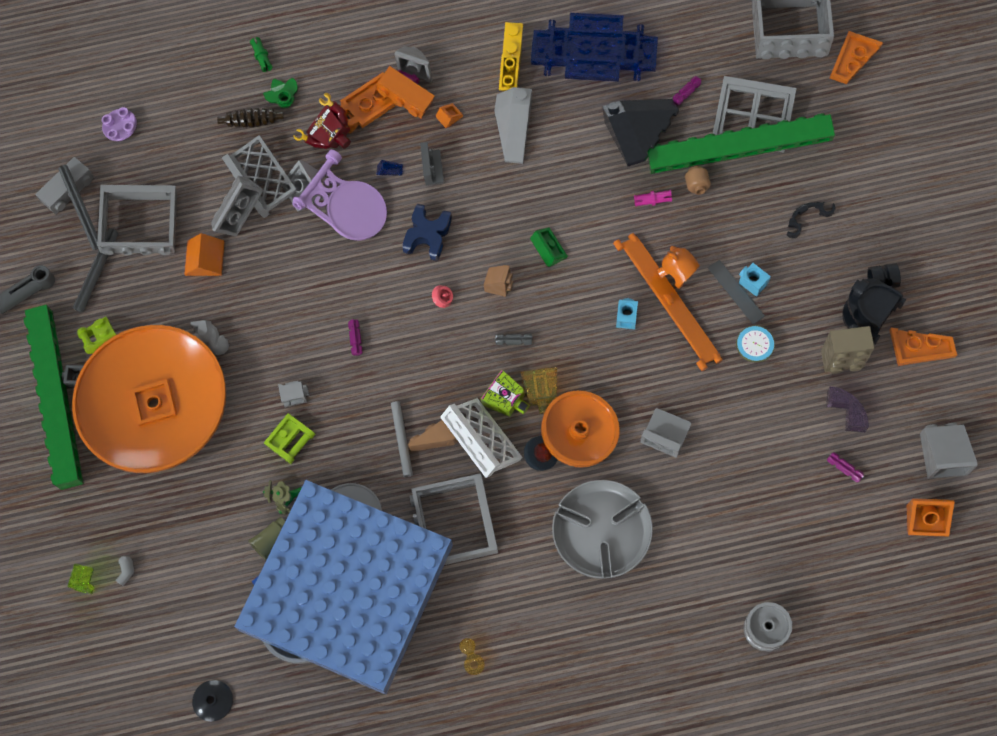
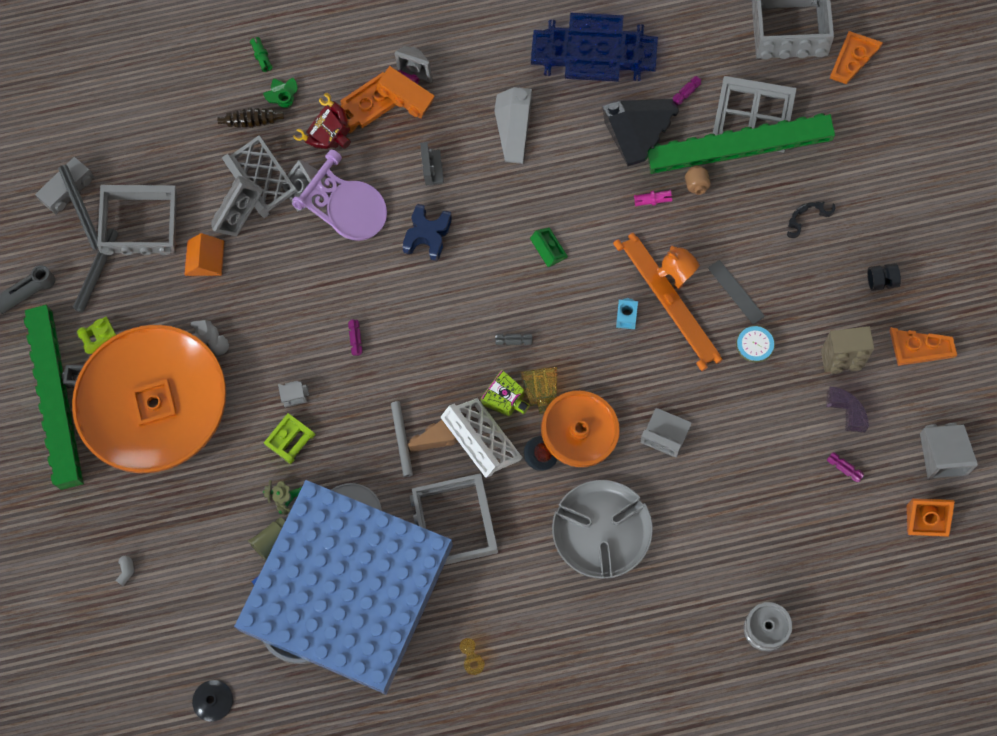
(81, 578): clear neon green panel -> none
(119, 124): lavender dish -> none
(389, 168): clear blue piece -> none
(442, 296): coral hat -> none
(448, 115): orange slope -> none
(499, 280): medium nougat slope -> none
(511, 56): yellow slope -> none
(754, 287): medium azure brick -> none
(871, 305): black animal -> none

